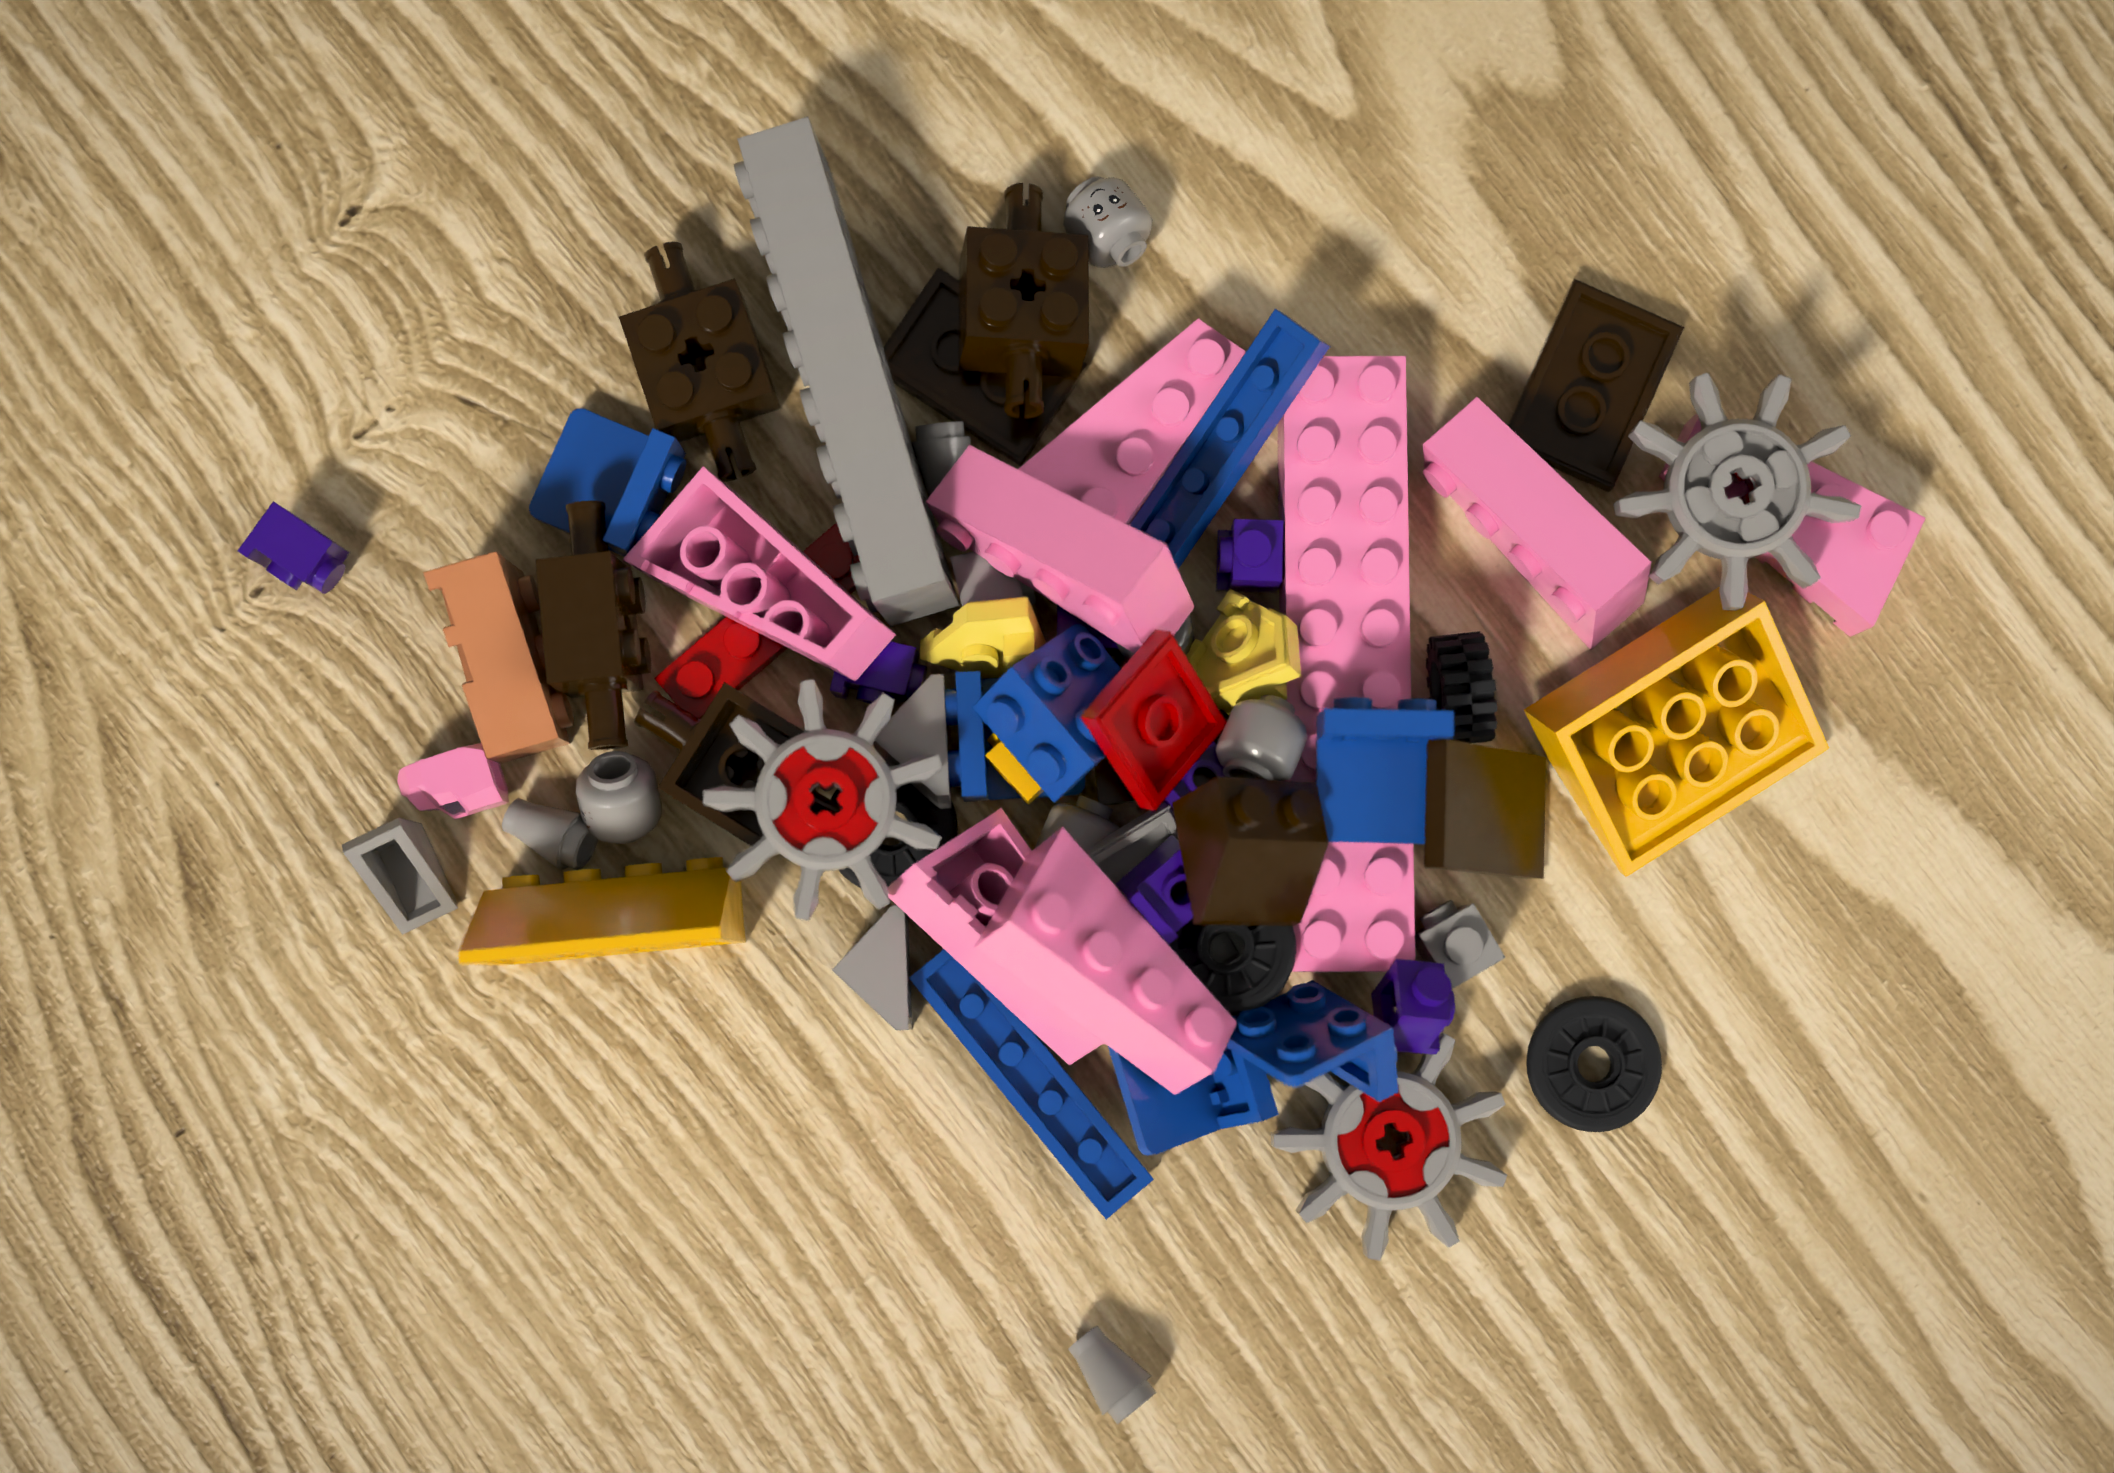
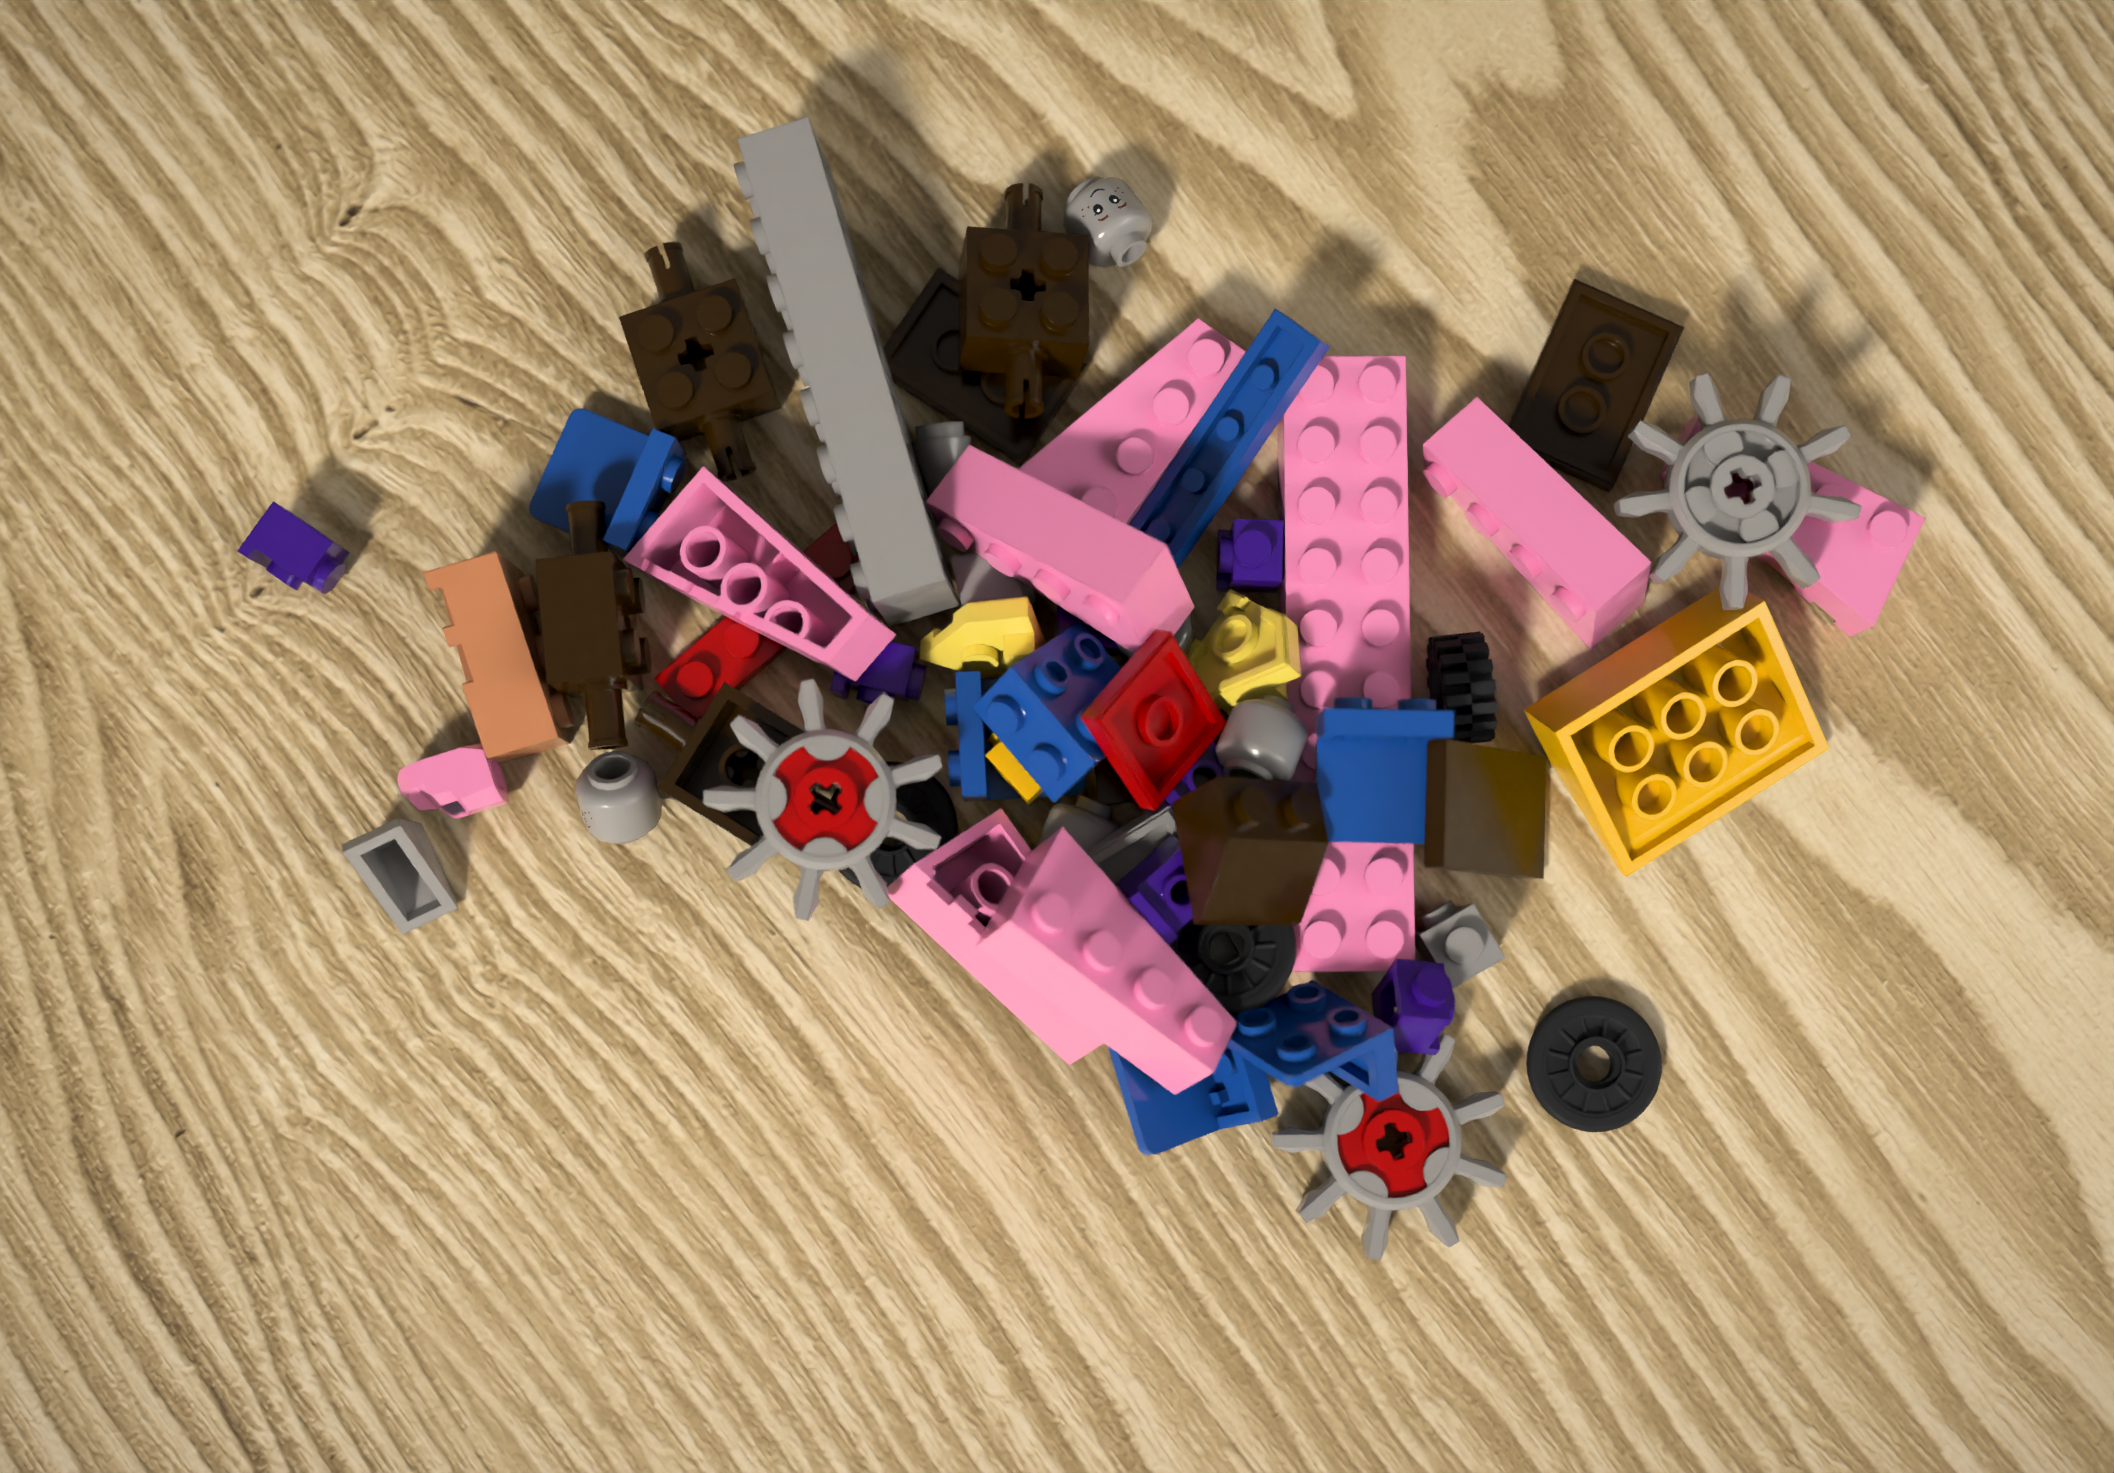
(551, 832): light grey cone -> none
(605, 915): yellow slope -> none
(881, 968): light grey slope -> none
(920, 730): light grey slope -> none
(1034, 1084): blue plate -> none
(1112, 1376): light grey cone -> none

